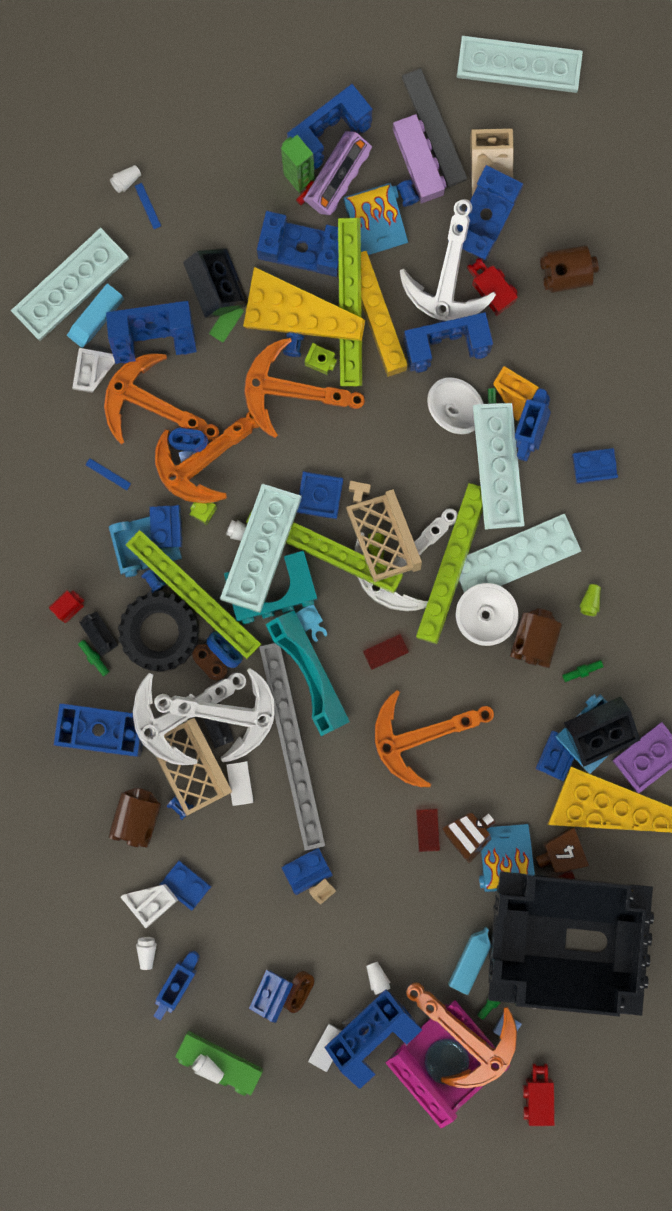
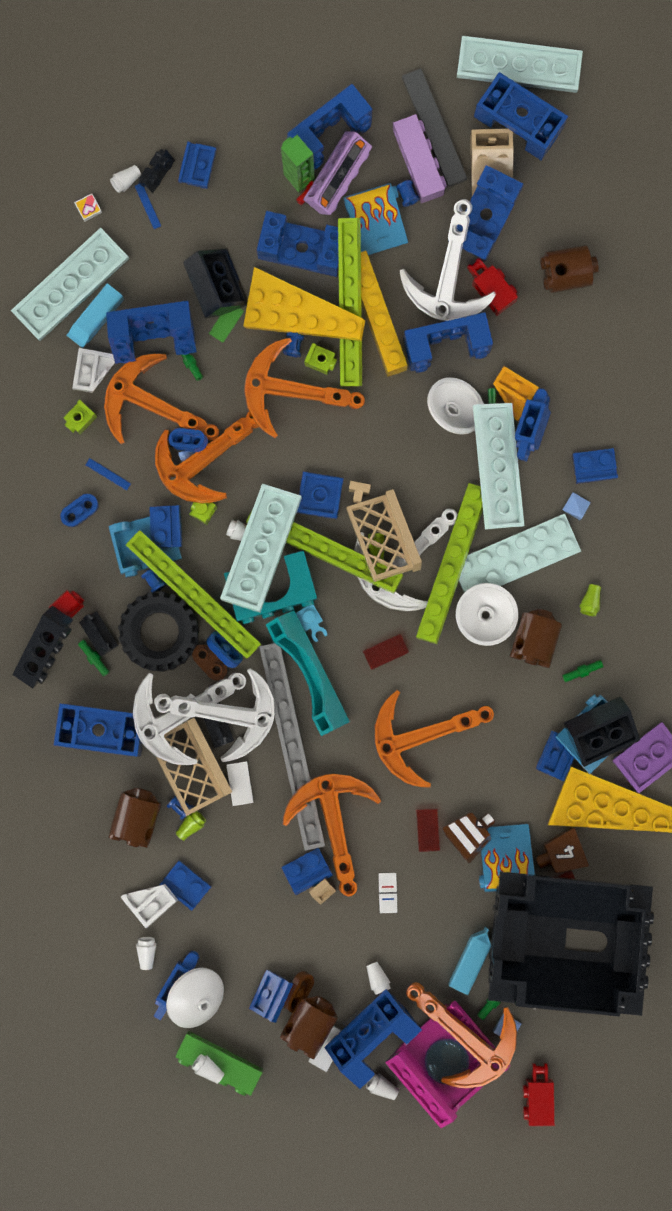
(42, 647): none -> black brick
(78, 508): none -> blue plate
(87, 418): none -> lime brick
(88, 207): none -> tile
(161, 163): none -> black hinge
(190, 363): none -> green bar
(190, 825): none -> lime cone
(195, 997): none -> white dish
(197, 165): none -> blue plate
(309, 1025): none -> reddish brown cylinder
(332, 814): none -> orange piece
(382, 1087): none -> white cone
(387, 893): none -> white sticker
(538, 127): none -> blue plate
(576, 506): none -> light blue slope

